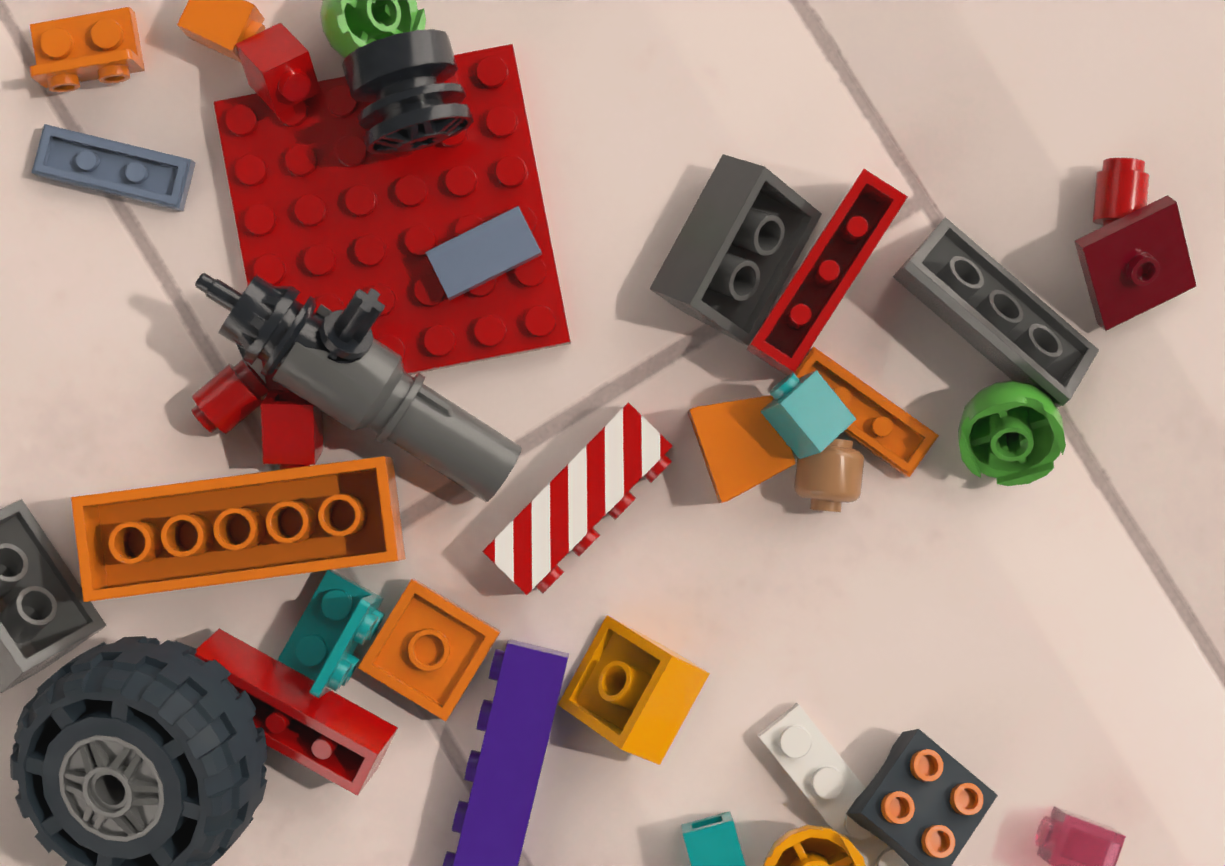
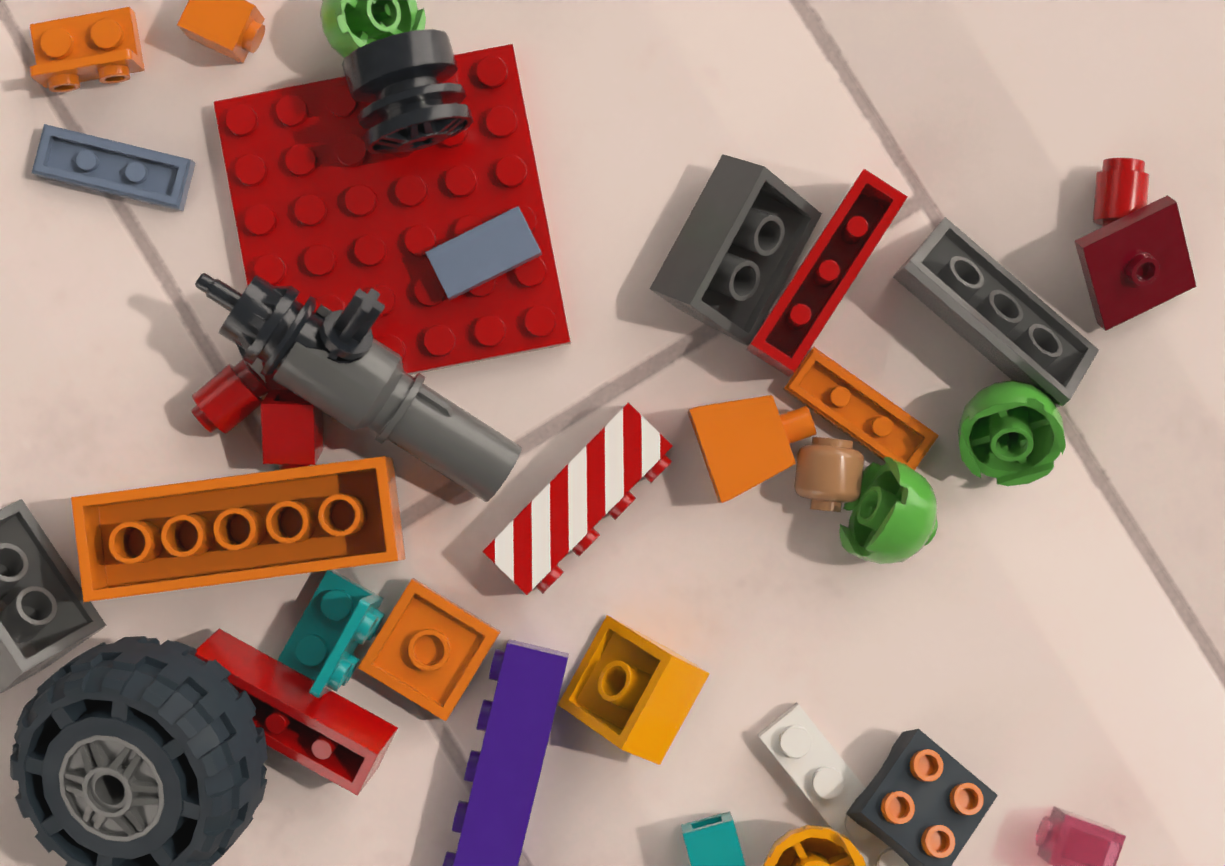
(278, 68): red brick -> none
(807, 413): teal brick -> none
(892, 514): none -> bright green cylinder

